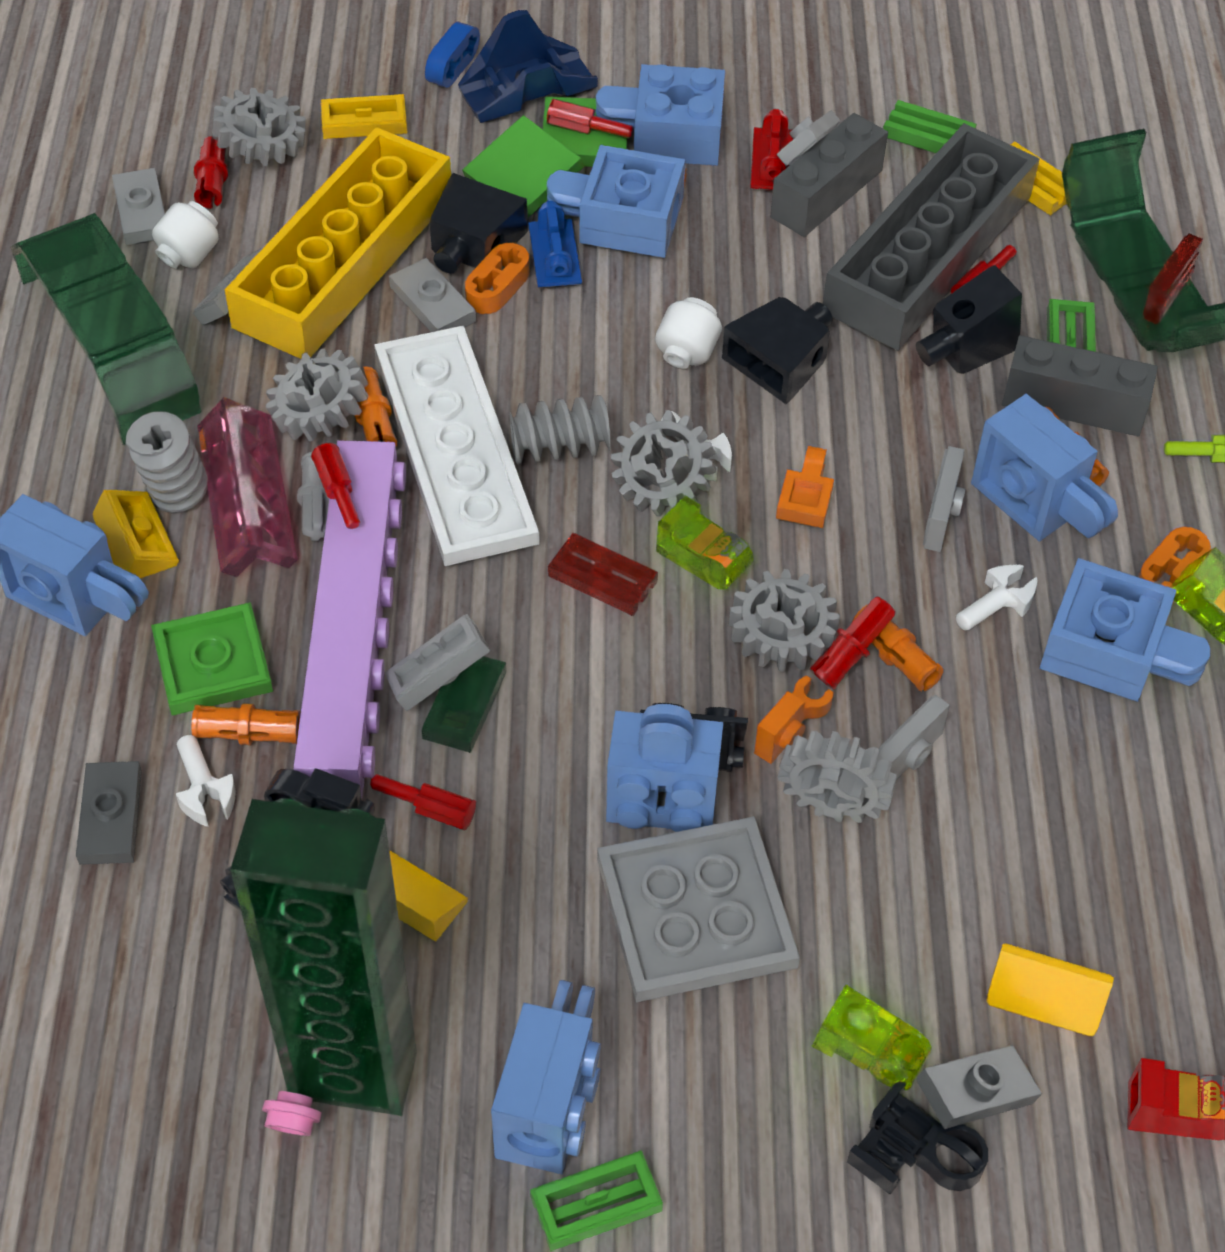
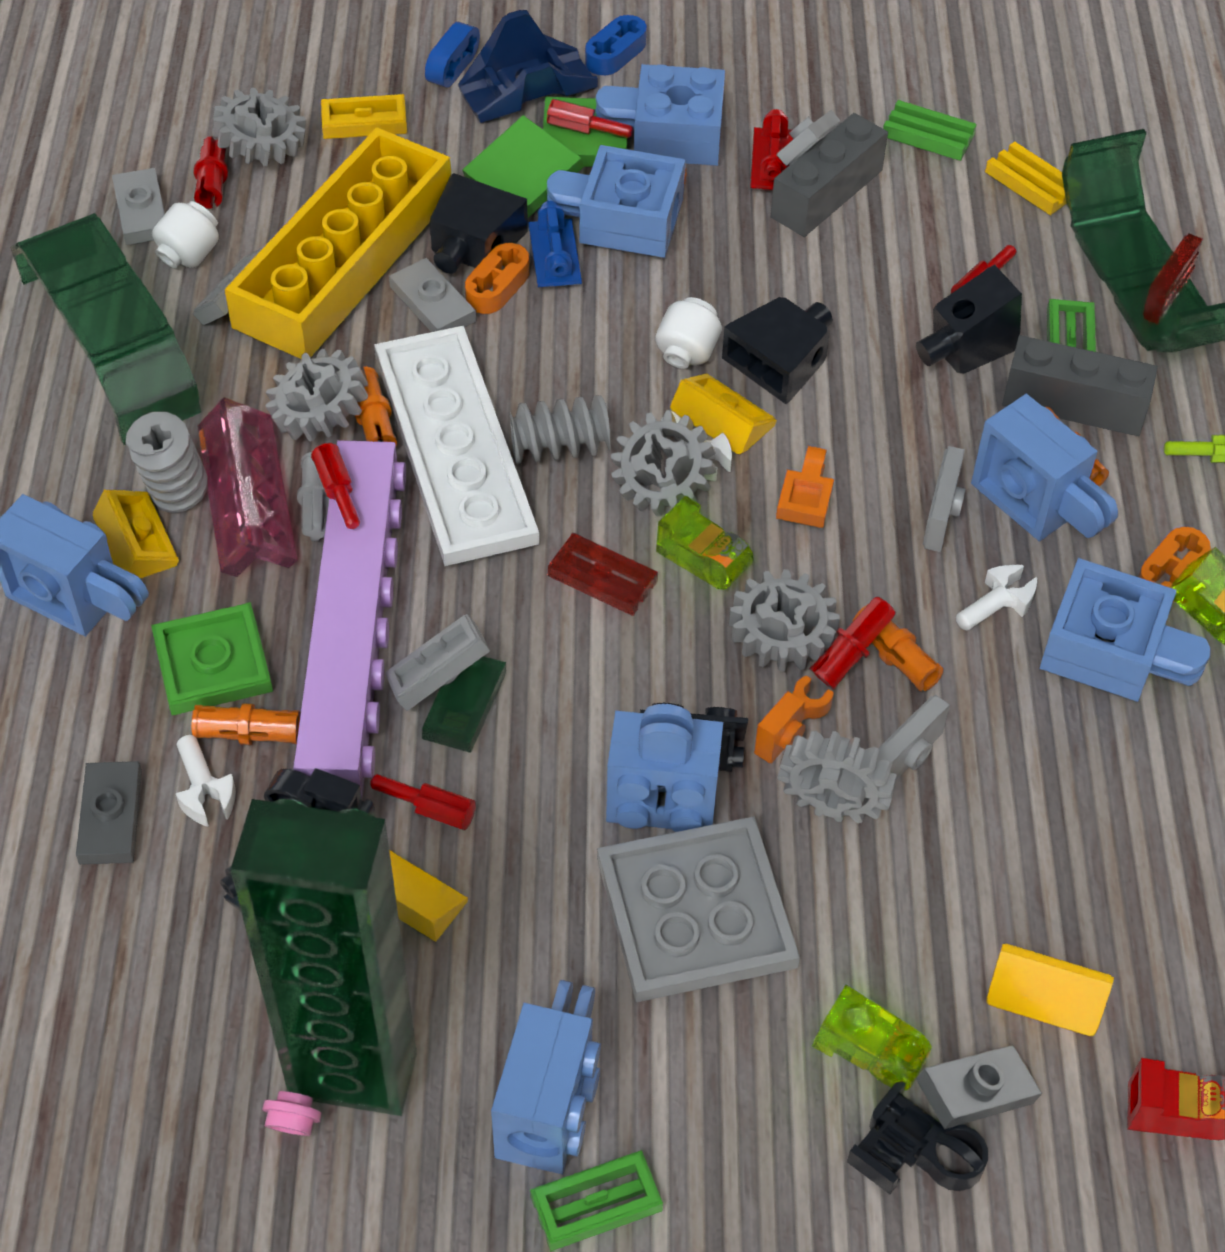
(609, 40): none -> blue beam
(721, 411): none -> yellow slope
(929, 236): dark grey brick -> none

